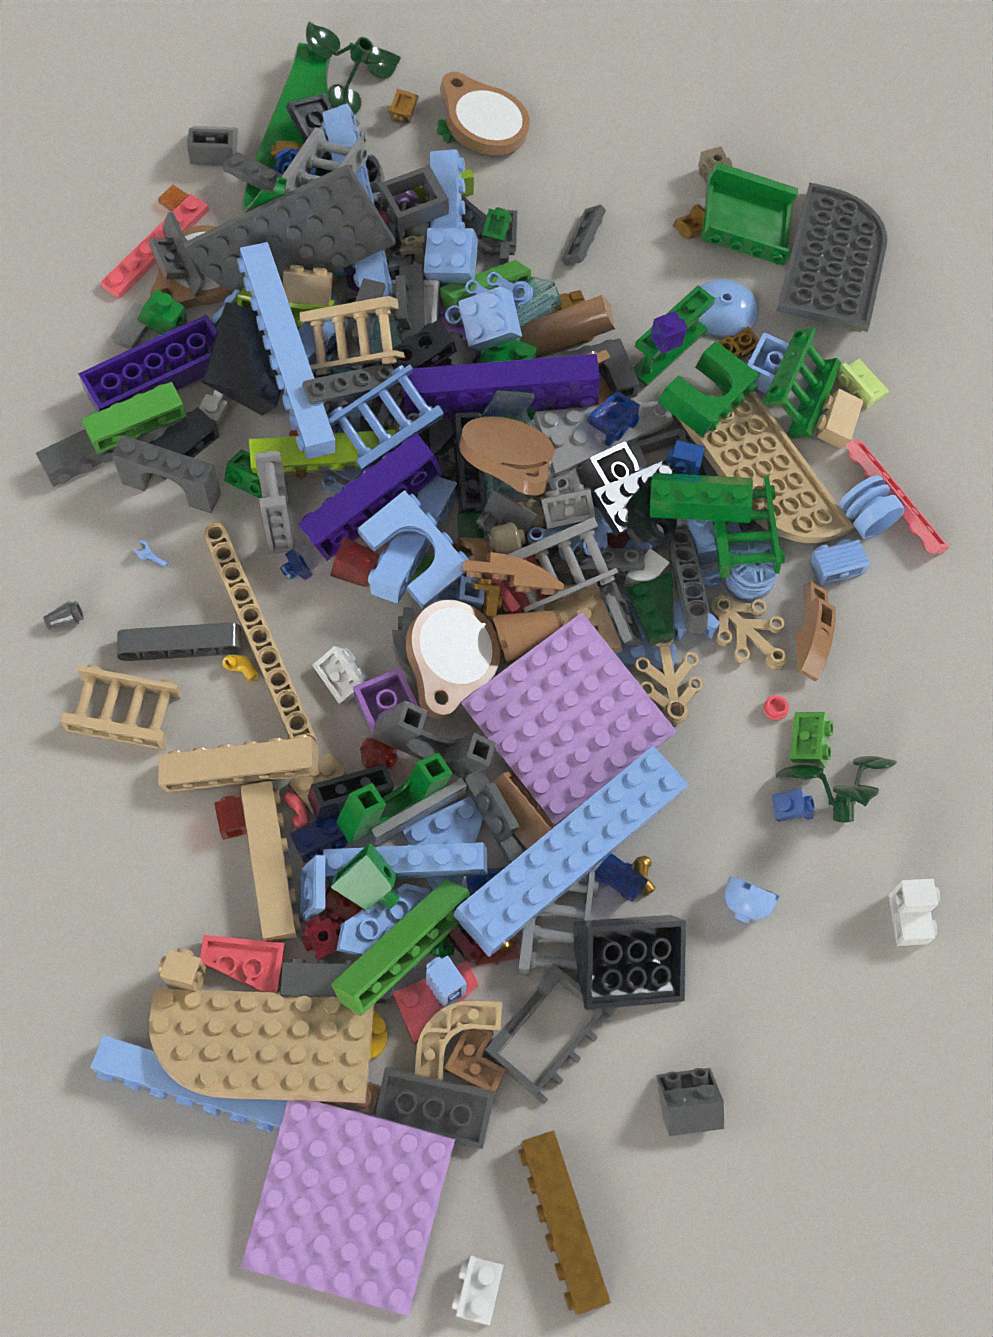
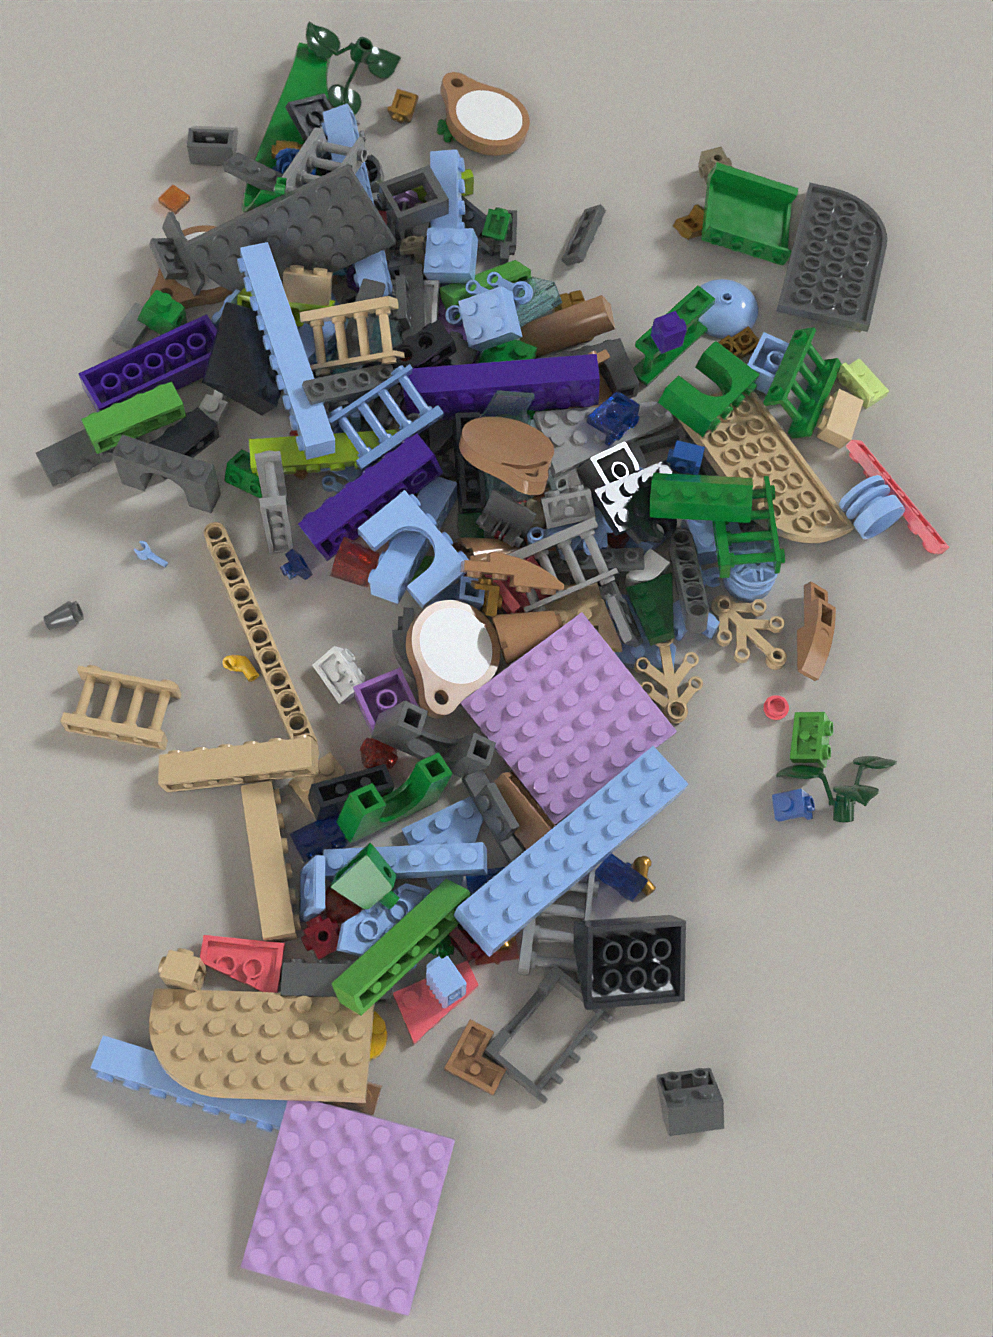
(142, 257): coral plate -> none
(179, 641): dark grey beam -> none
(230, 817): clear red brick -> none
(299, 808): coral arm -> none
(418, 811): light grey tile -> none
(436, 1106): dark grey plate -> none
(447, 1023): tan plate -> none
(478, 1291): white bracket -> none
(505, 538): dark tan head -> none
(565, 1223): pearl gold brick -> none
(749, 900): light blue cylinder -> none
(839, 561): light blue brick -> none
(911, 911): white brick -> none

